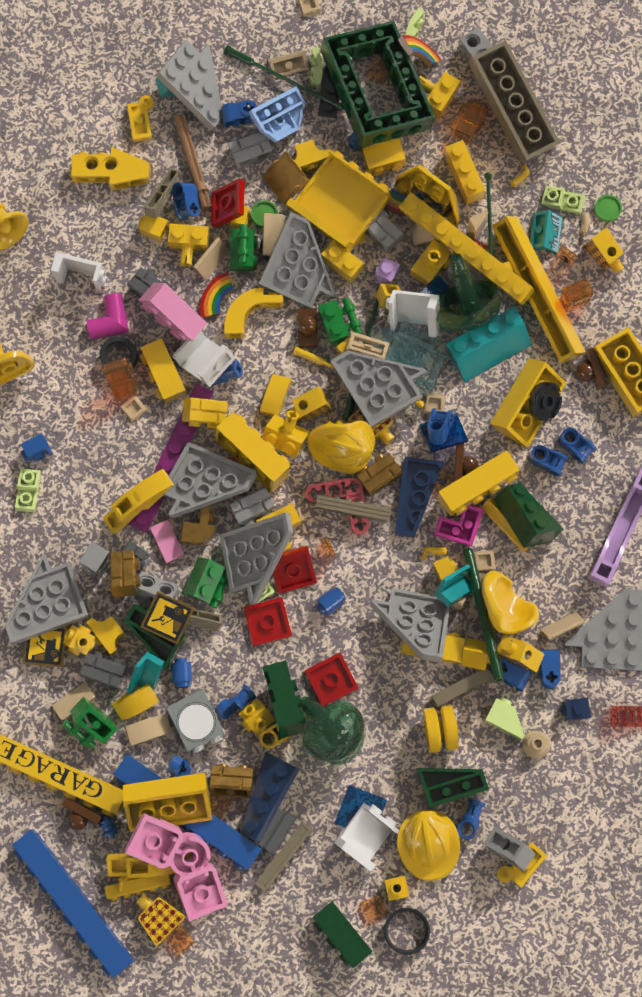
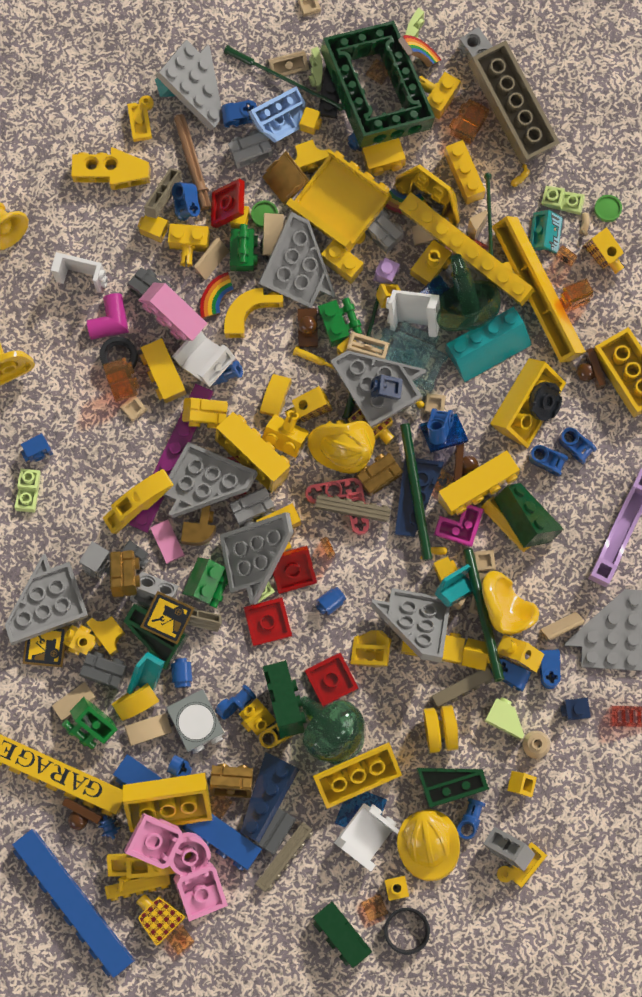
(310, 121): none -> yellow plate
(357, 775): none -> yellow slope
(371, 649): none -> yellow slope
(386, 387): none -> dark blue bracket
(416, 492): none -> dark green piece
(521, 784): none -> yellow plate

